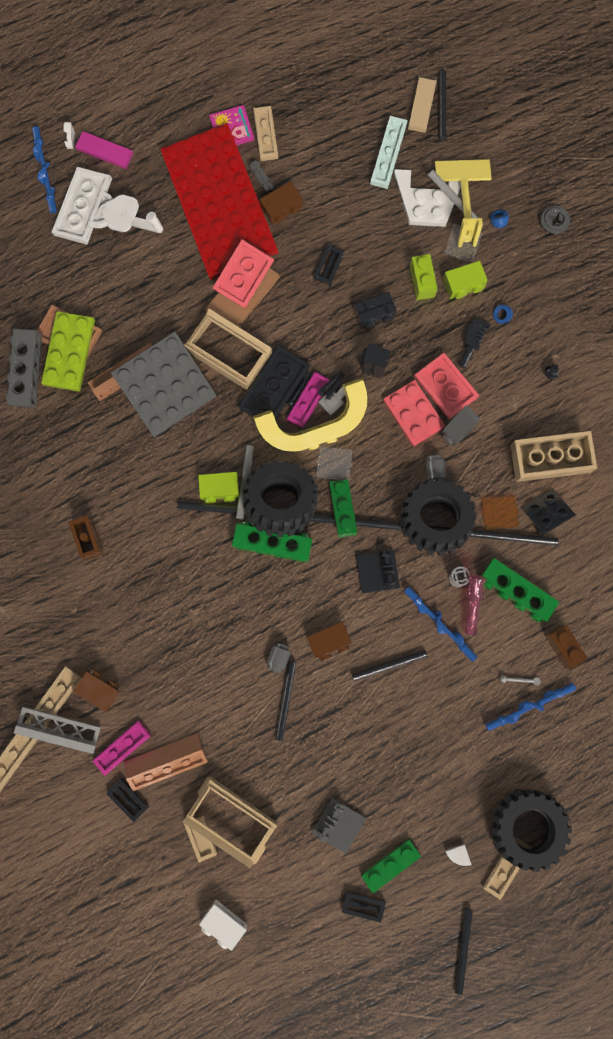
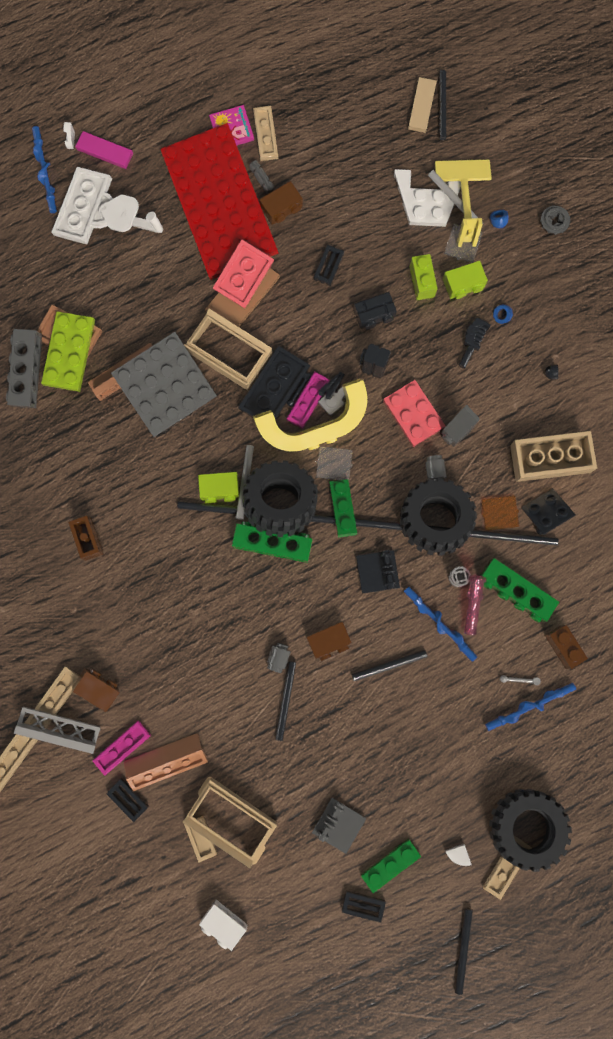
(388, 152): light aqua plate -> none
(446, 386): coral plate -> none

